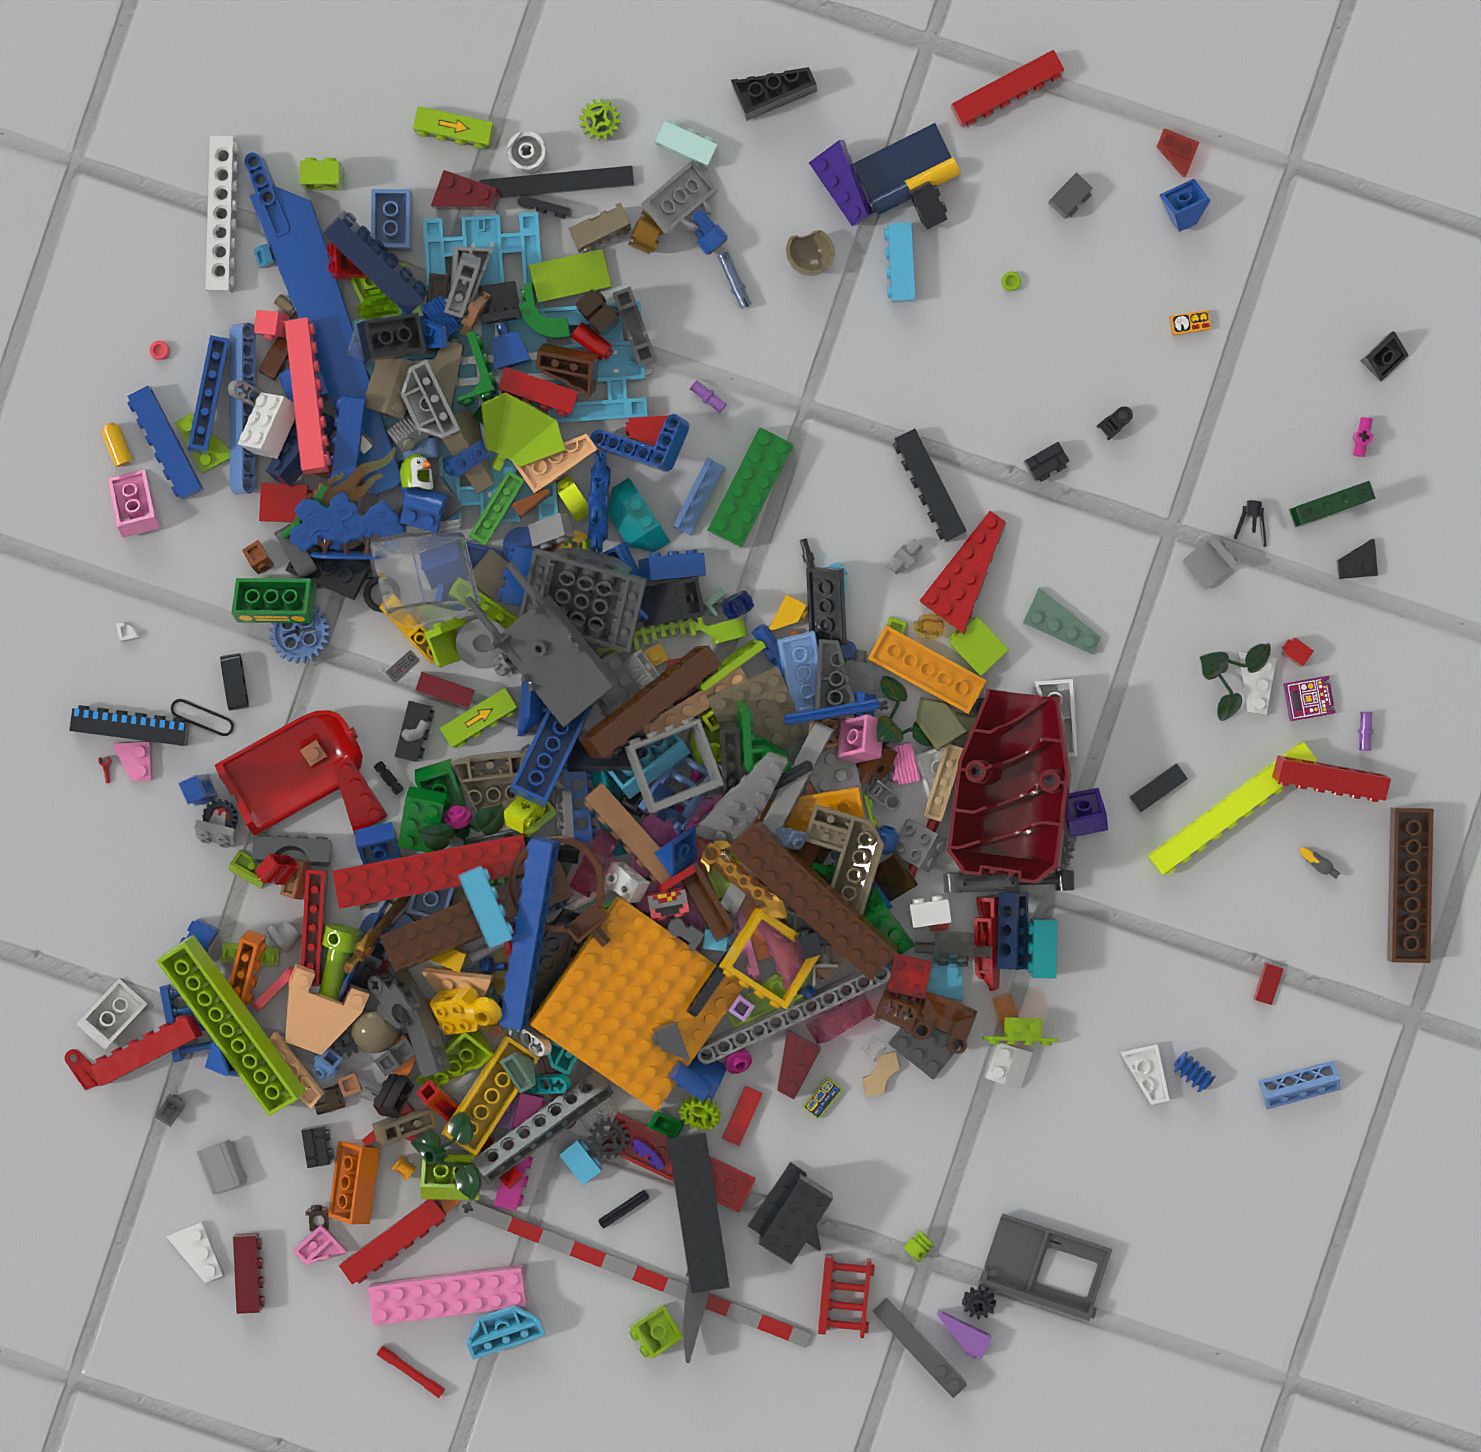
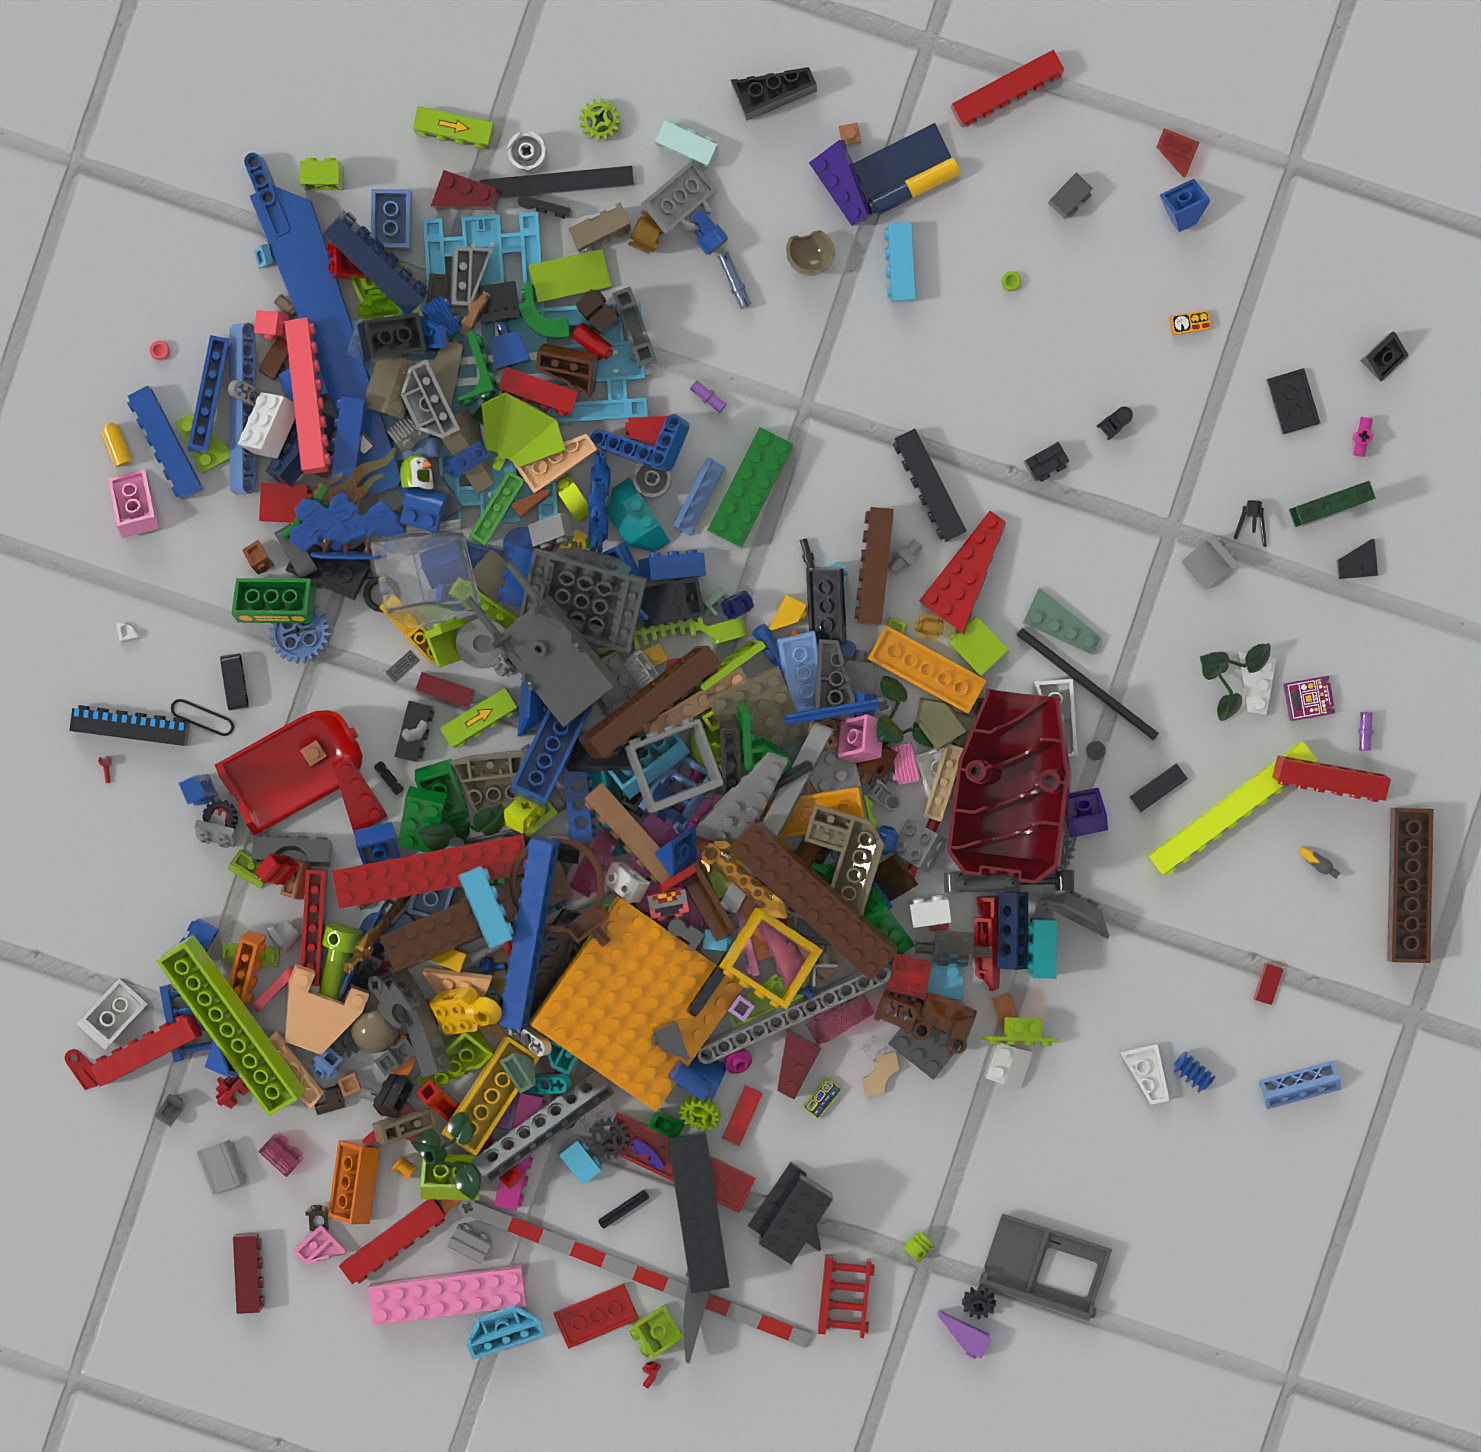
(135, 759): bright pink wing -> none
(198, 1251): white wing -> none
(218, 146): white brick -> none
(227, 1088): none -> red hips
(281, 1154): none -> clear pink brick
(317, 1146): black brick -> none
(429, 1384): red piece -> none
(457, 817): dark pink plate -> none
(462, 284): light grey slope -> none
(470, 1243): none -> light grey brick
(564, 813): light grey beam -> none
(596, 1315): none -> red tile
(648, 489): none -> light grey brick
(650, 1368): none -> red plate
(791, 838): sand blue bracket -> none
(807, 944): black brick -> none
(850, 133): none -> nougat plate
(875, 566): none -> reddish brown brick
(920, 1348): dark grey slope -> none
(928, 205): black brick -> none
(1077, 910): none -> dark grey wedge
(1087, 683): none -> black piece
(1095, 750): none -> clear smoke tile
(1293, 401): none -> black tile
(1296, 651): red brick -> none

